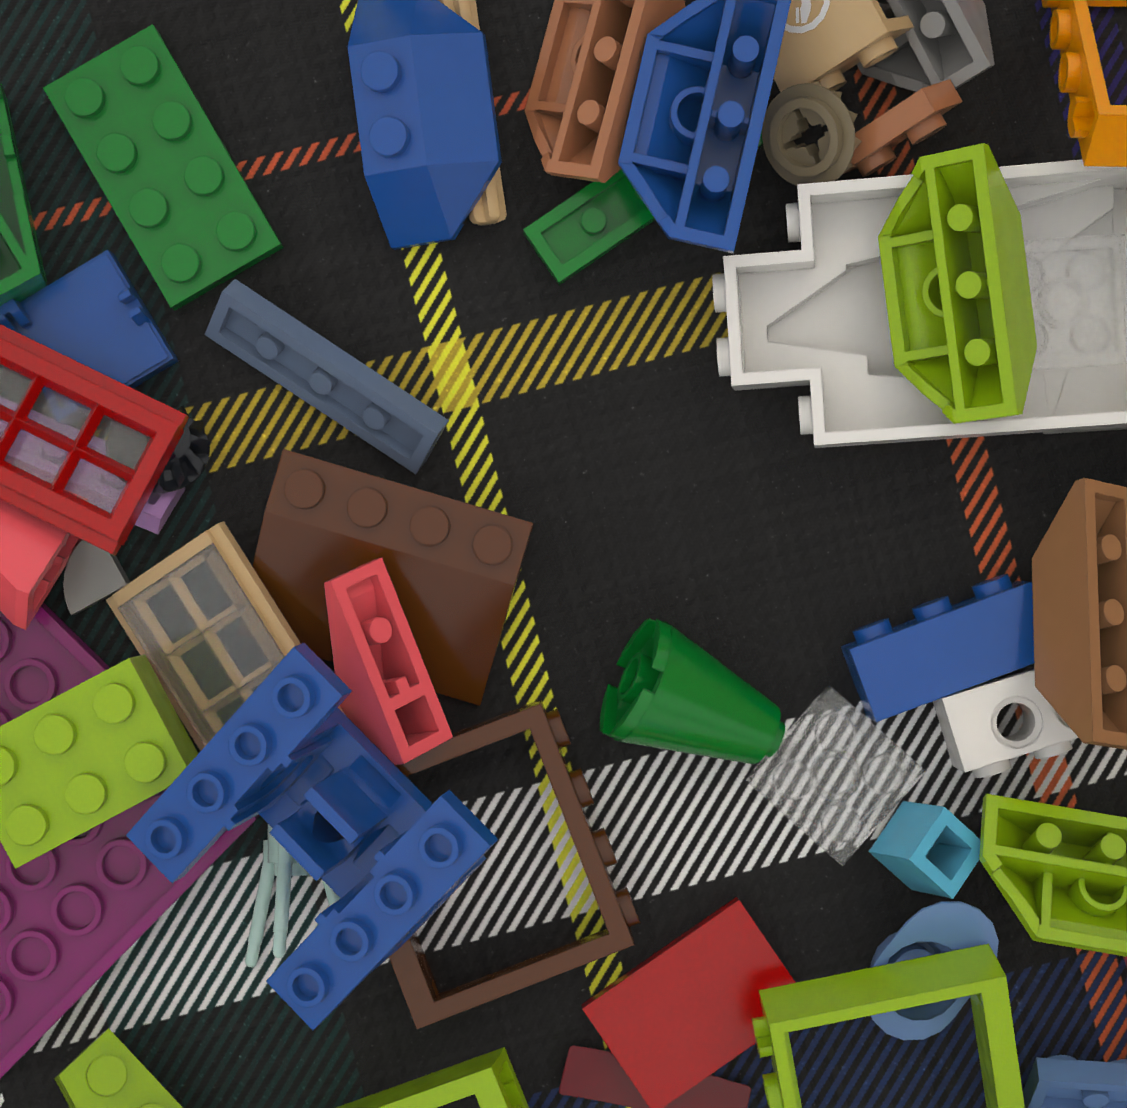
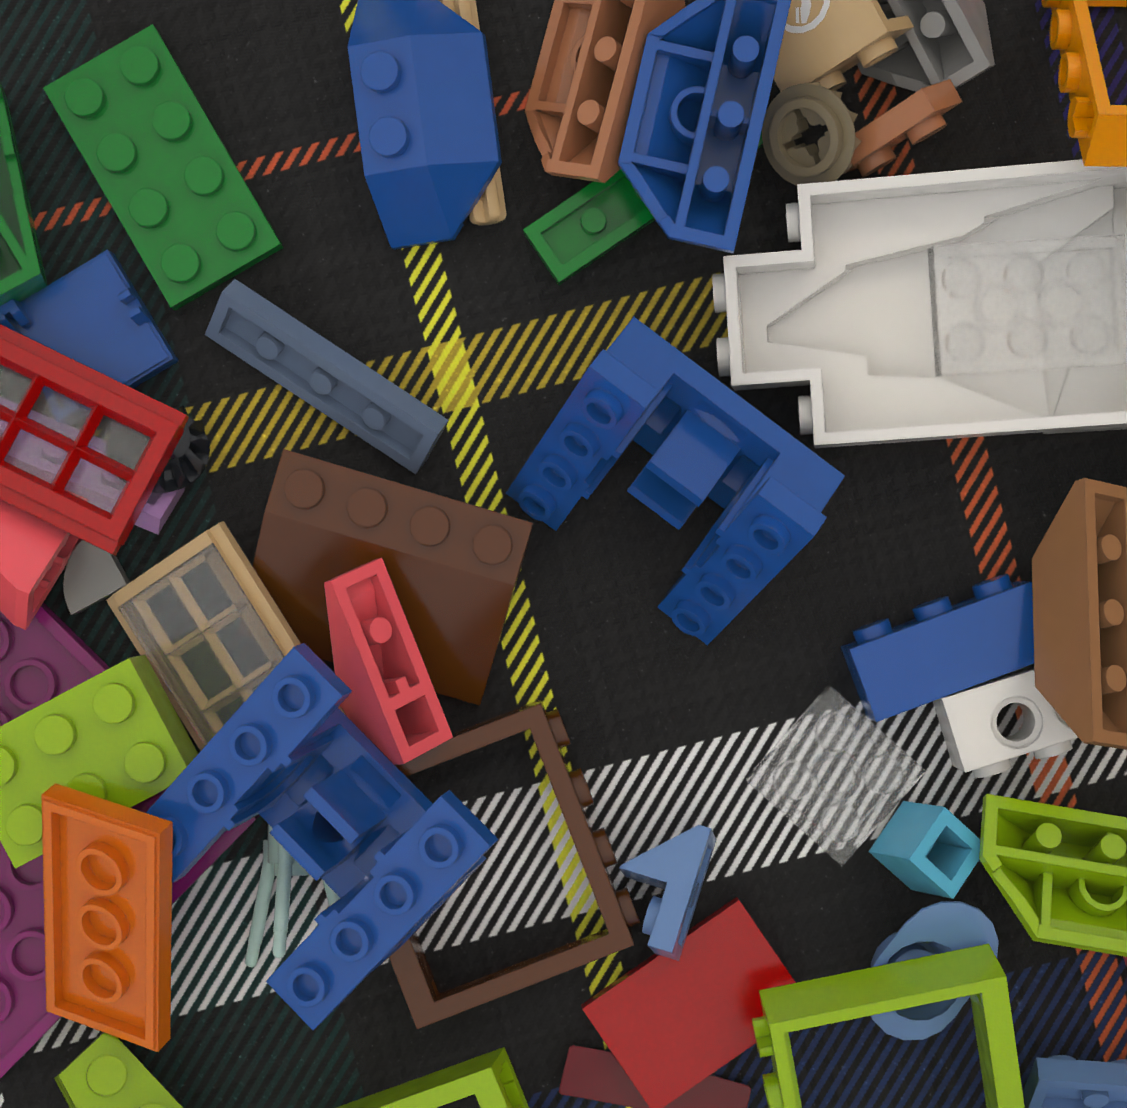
(107, 915): none -> orange tile
(680, 870): none -> medium blue slope
(687, 701): green cone -> none
(701, 446): none -> blue piece
(960, 287): lime wedge -> none

